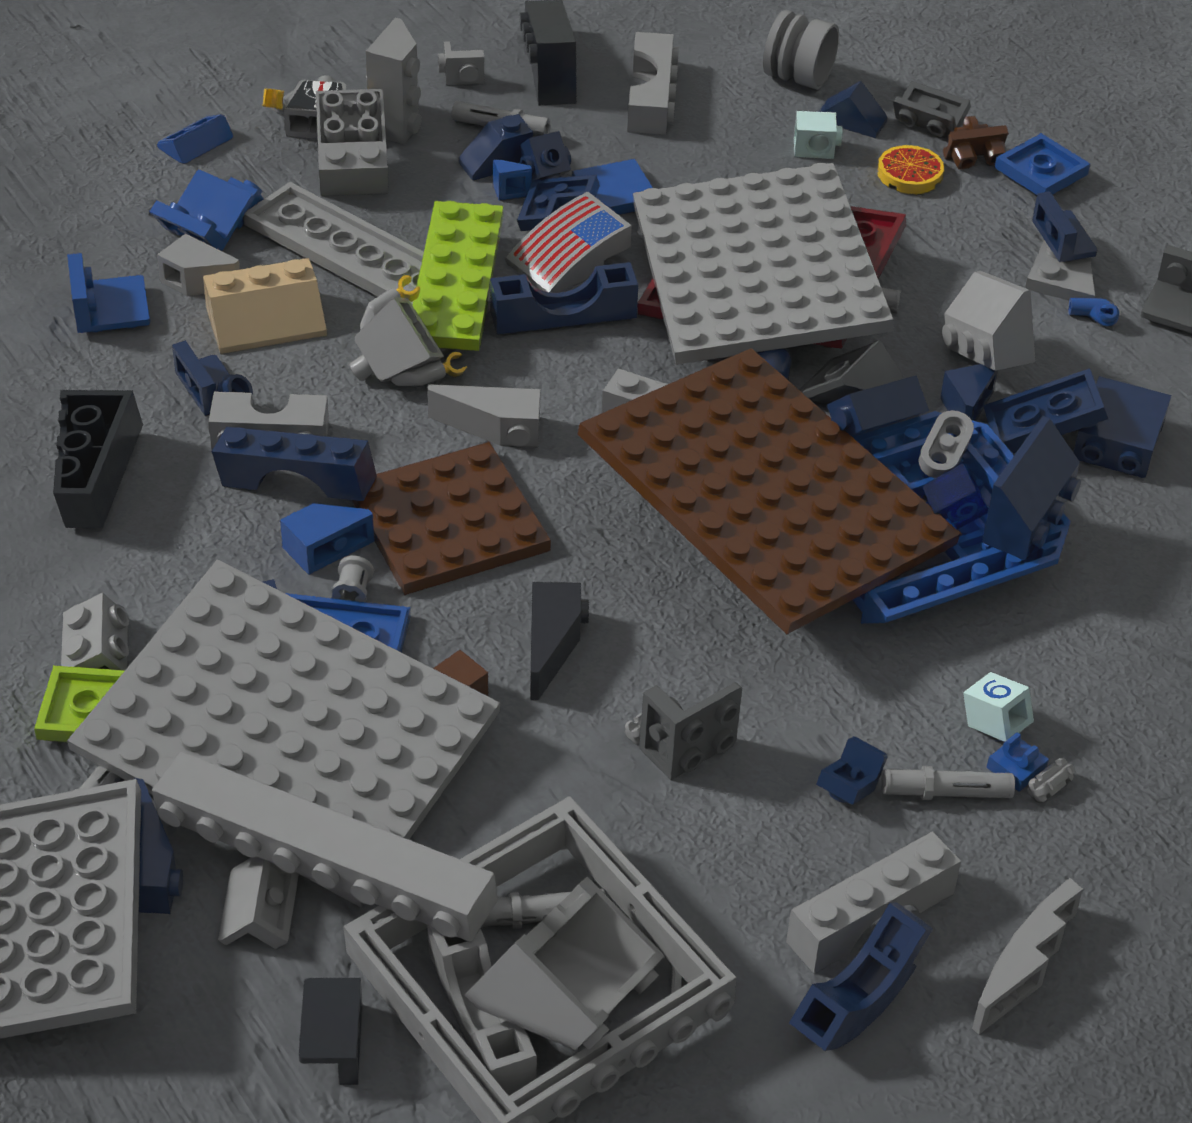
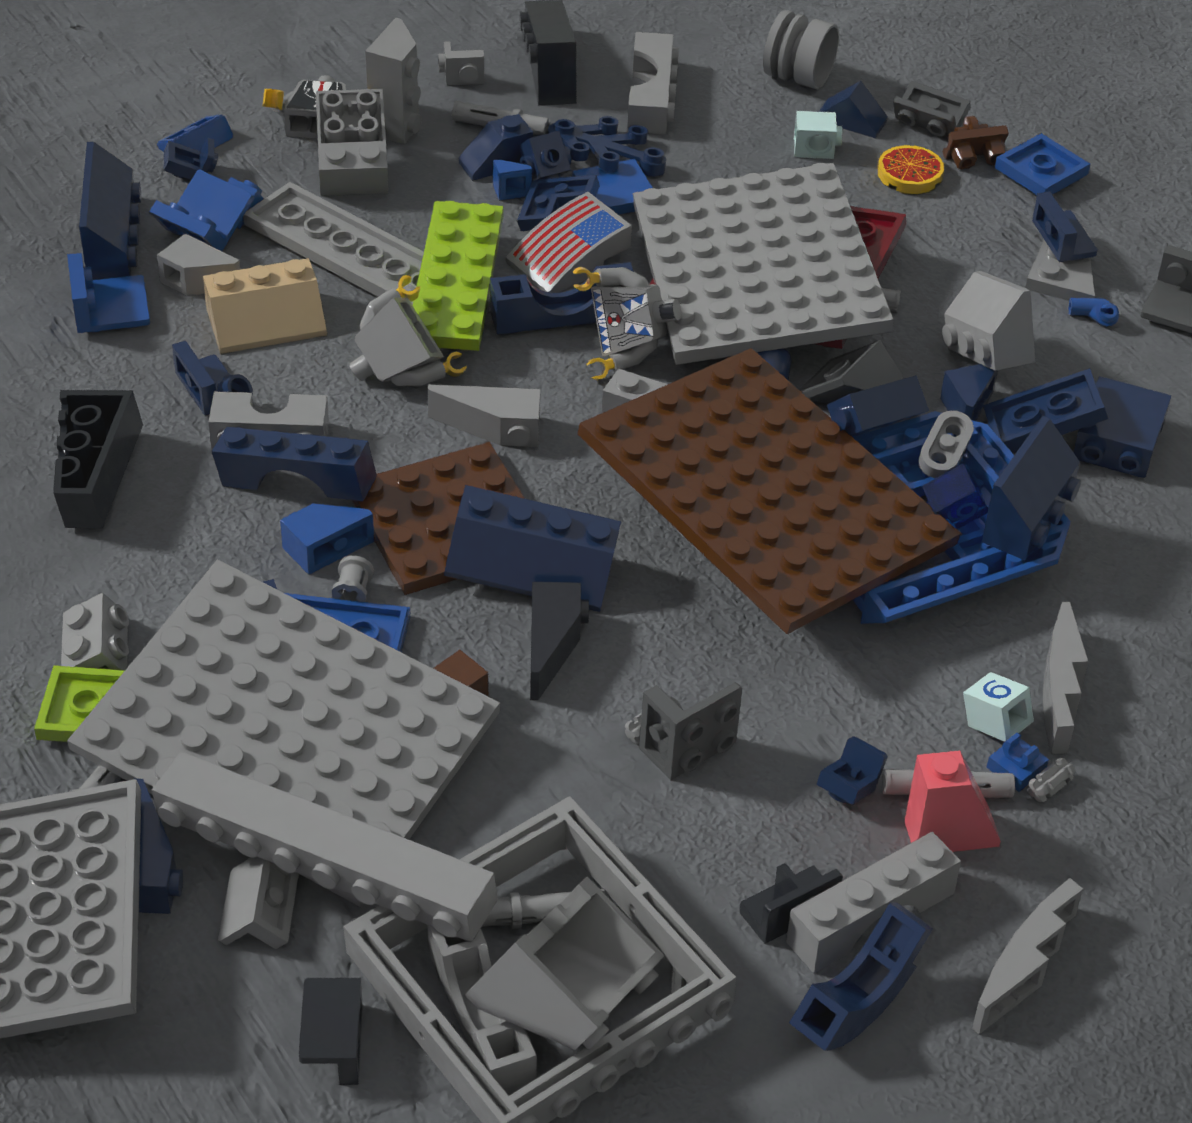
(109, 214): none -> dark blue slope
(185, 161): none -> dark blue bracket
(523, 541): none -> dark blue slope
(610, 145): none -> dark blue plant
(627, 316): none -> light grey torso
(770, 909): none -> black panel
(949, 804): none -> coral slope
(1063, 680): none -> light grey slope

